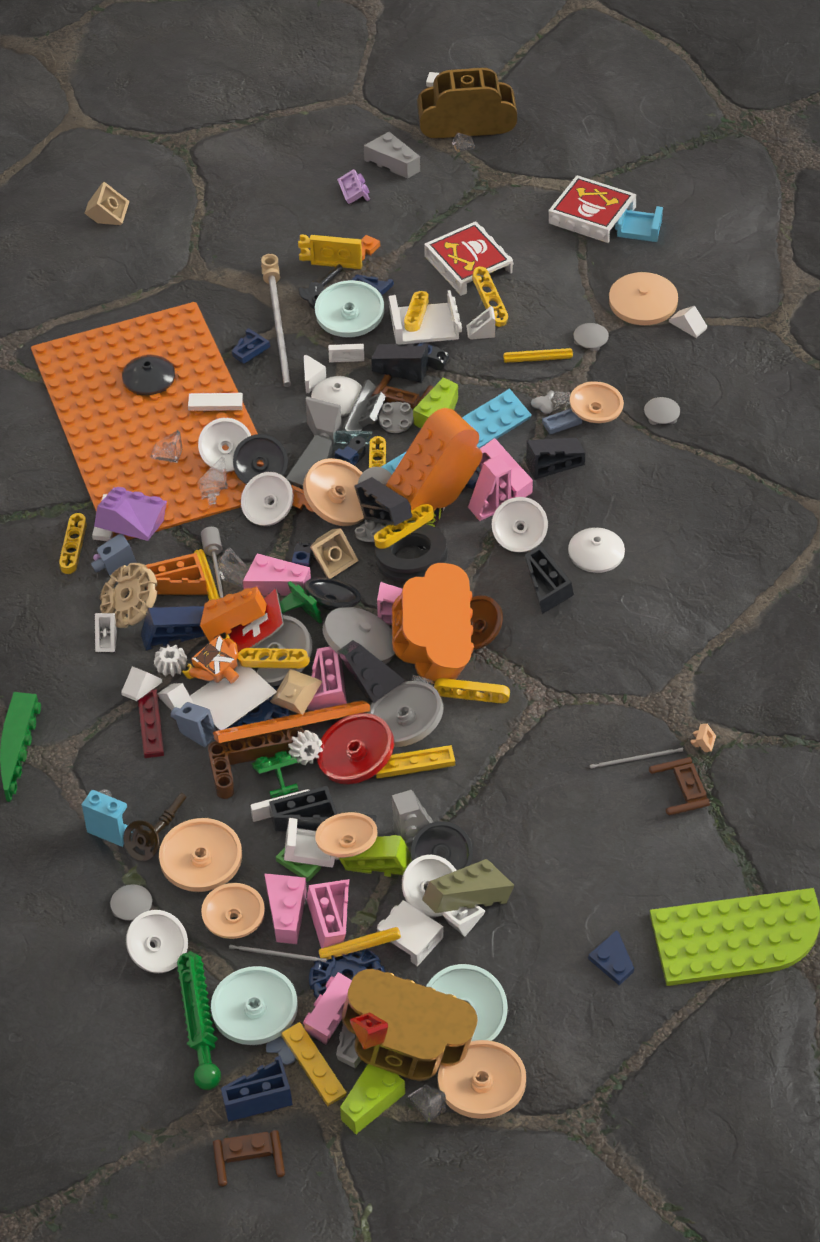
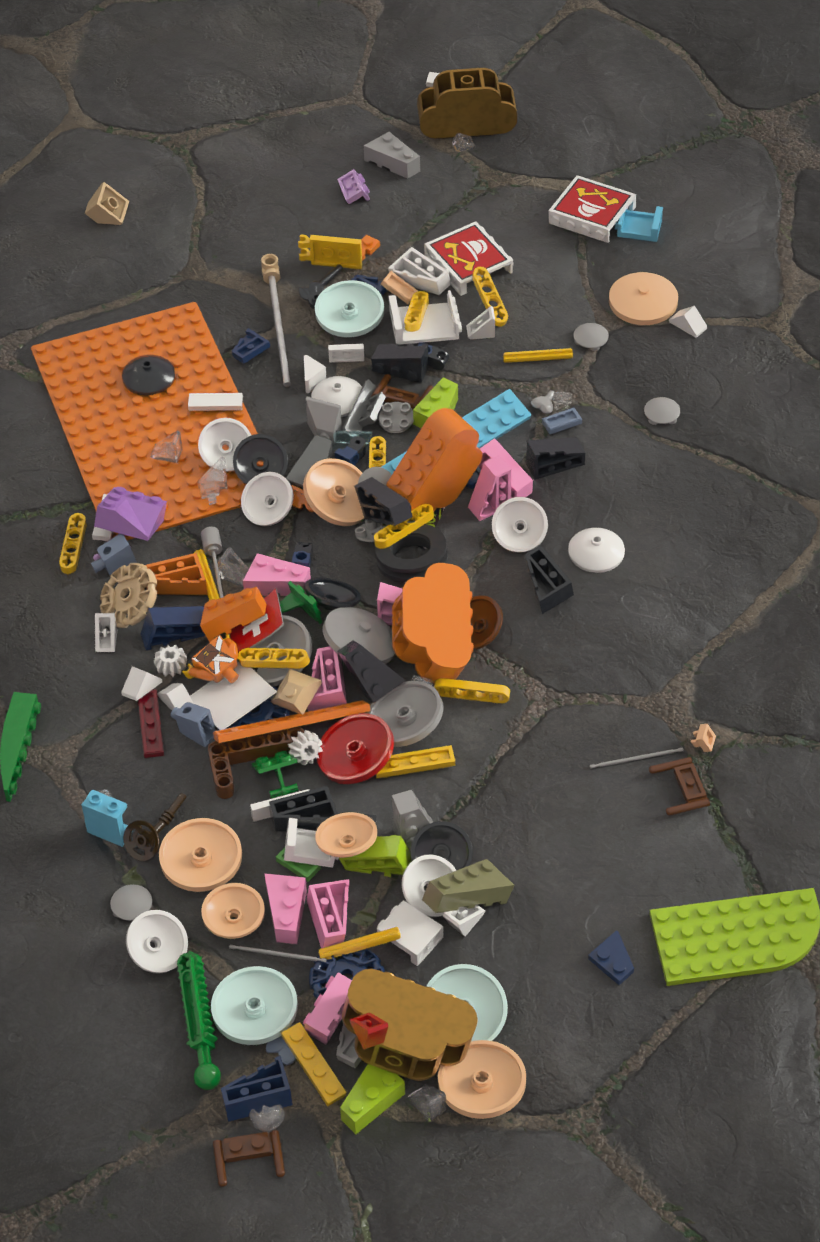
(268, 1118): none -> clear hair
(333, 552): tan slope -> none
(398, 287): none -> light nougat tile
(421, 272): none -> white wedge
(596, 402): light nougat dish -> none

